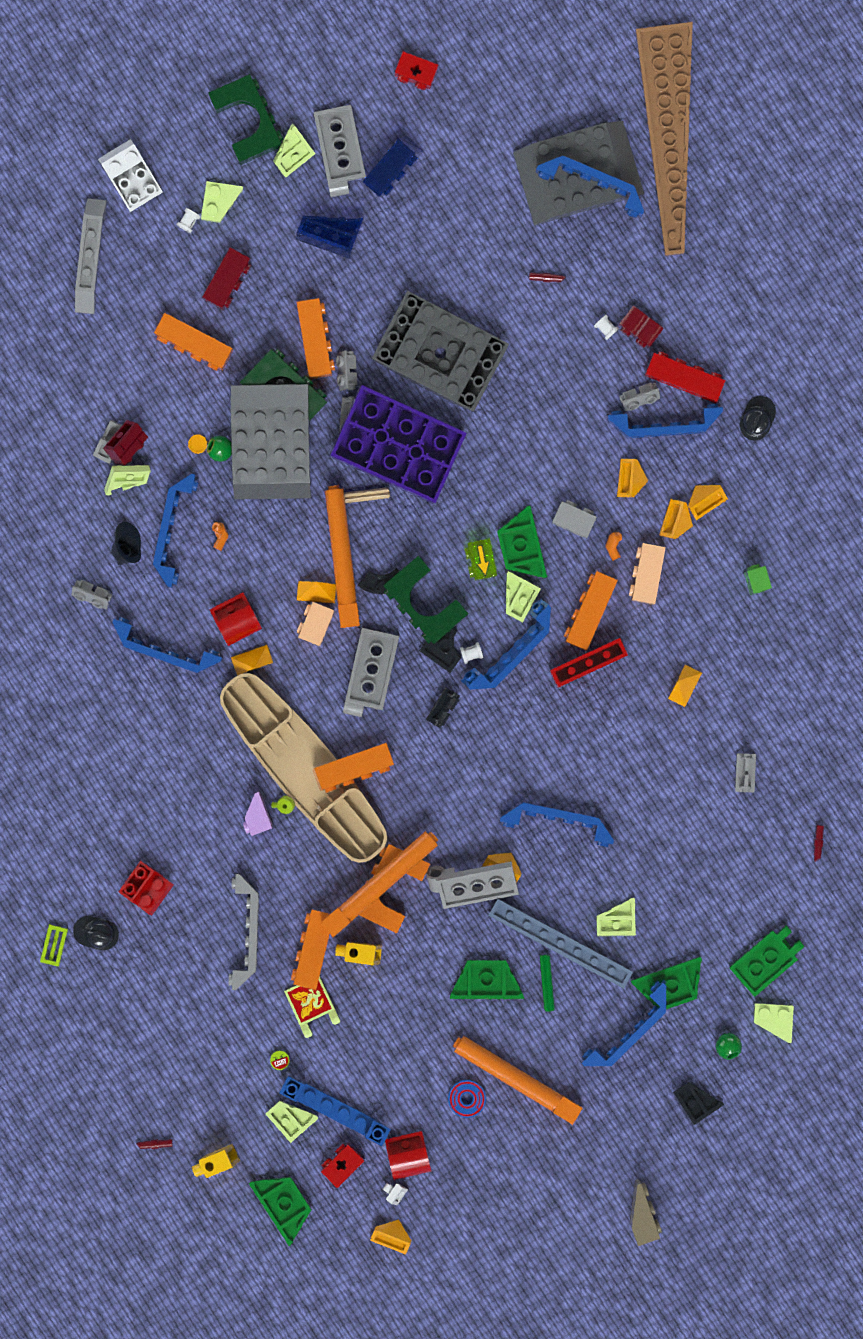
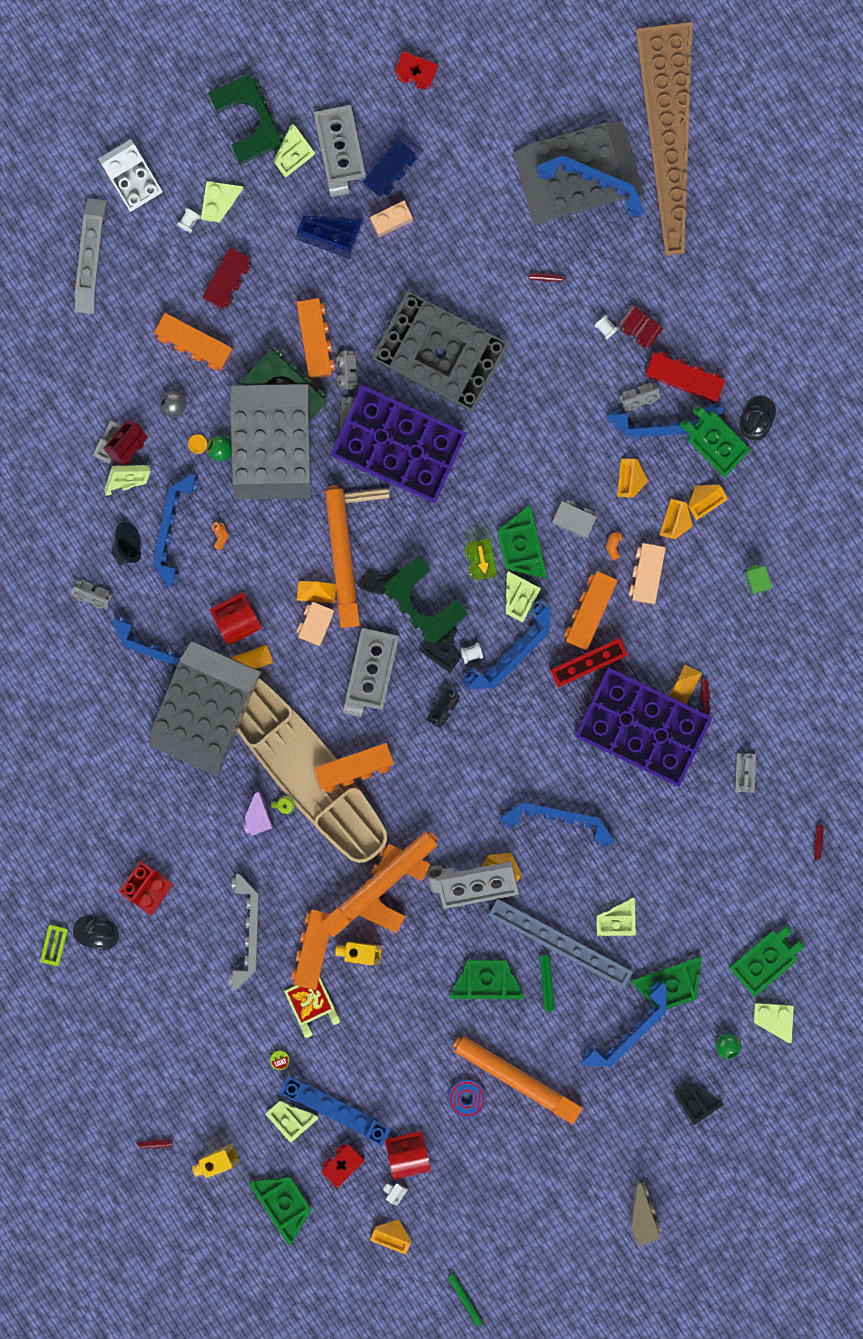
(173, 404): none -> flat silver piece
(203, 708): none -> dark grey slope
(391, 219): none -> light nougat brick
(465, 1300): none -> green bar
(643, 727): none -> dark purple brick
(705, 696): none -> dark red piece
(715, 441): none -> green tile

